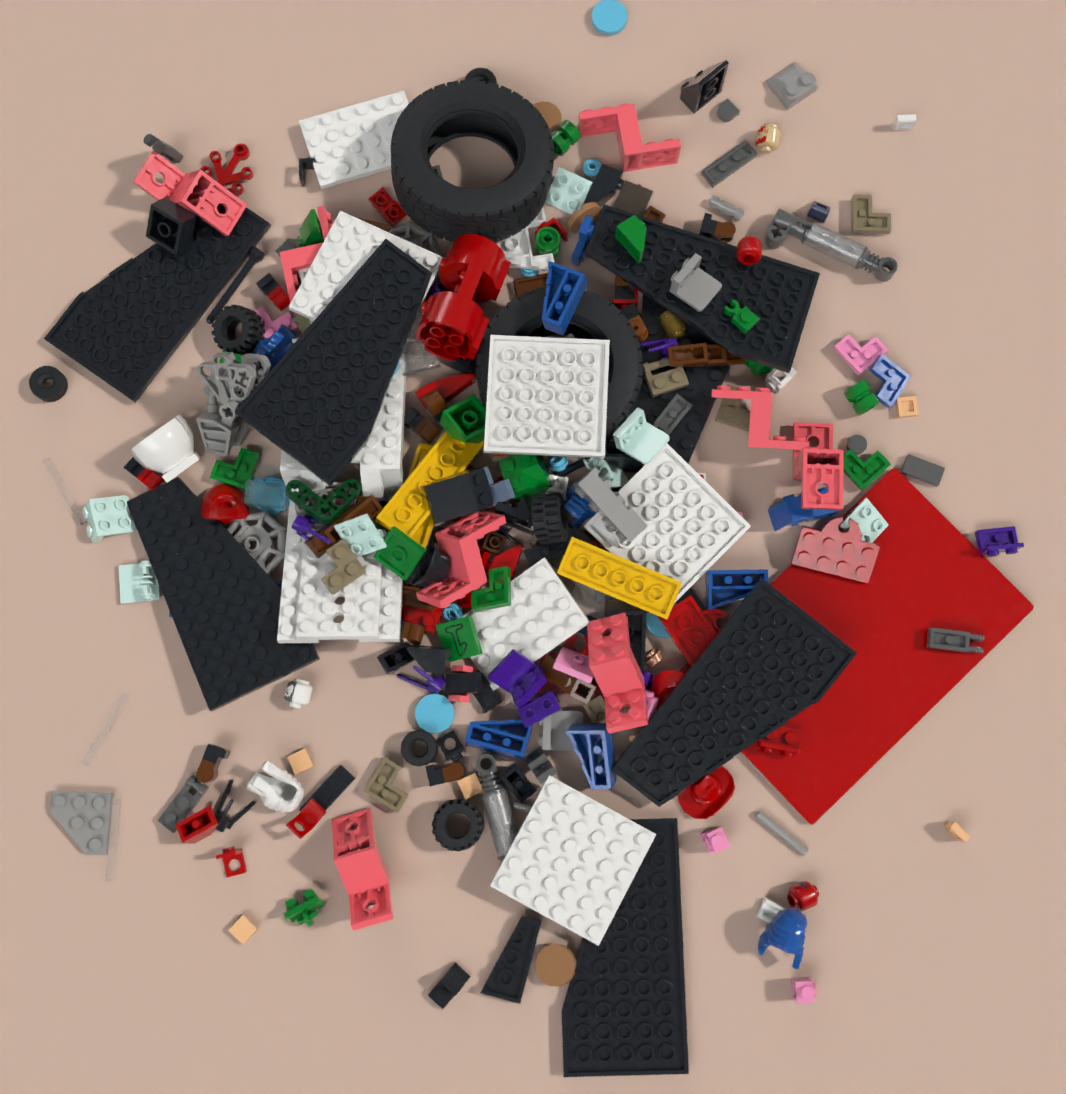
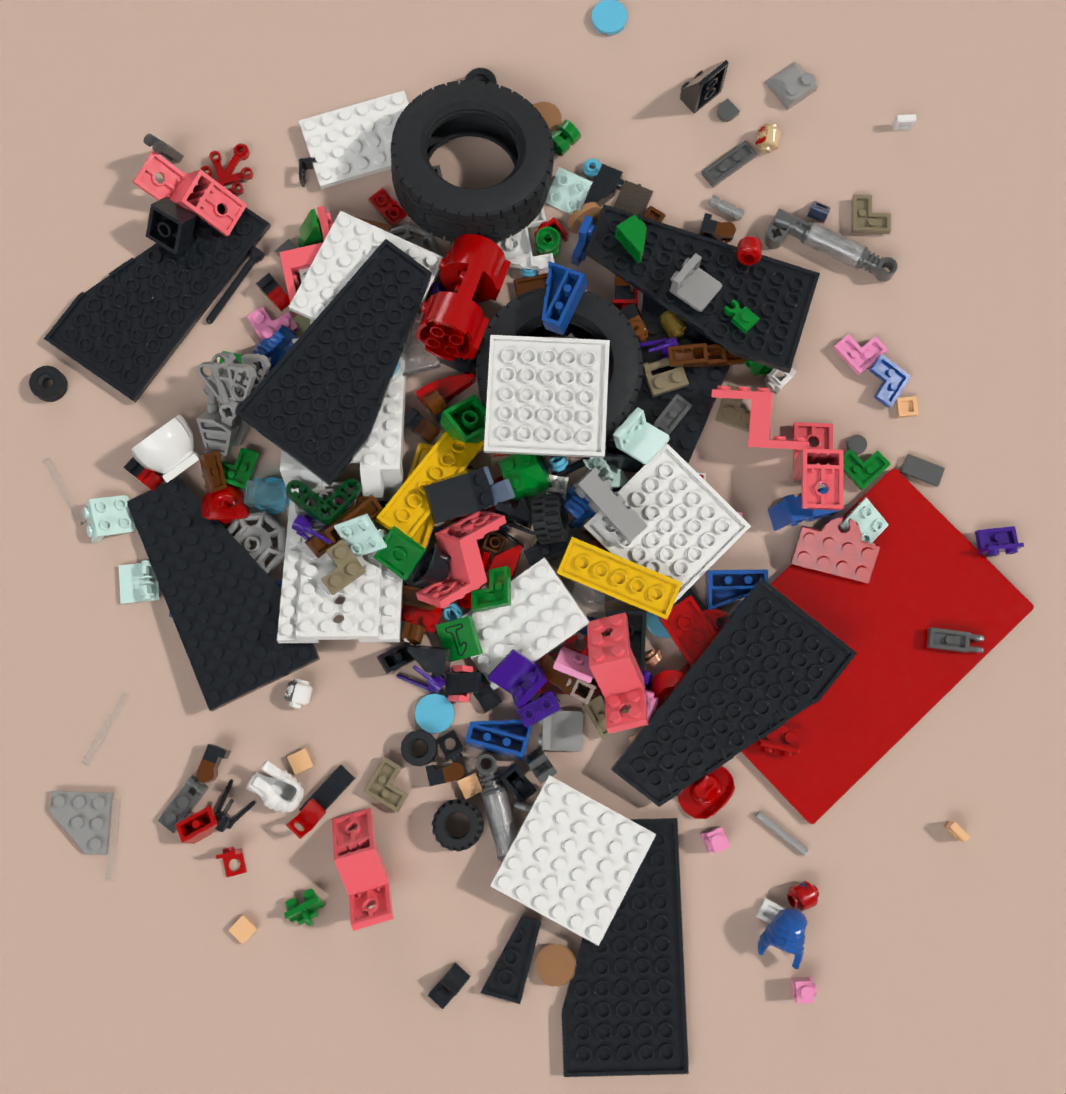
(212, 471): none -> reddish brown plate
(225, 329): black tyre -> none
(595, 752): blue wedge -> none
(624, 123): coral bracket -> none
(861, 397): green wheel -> none

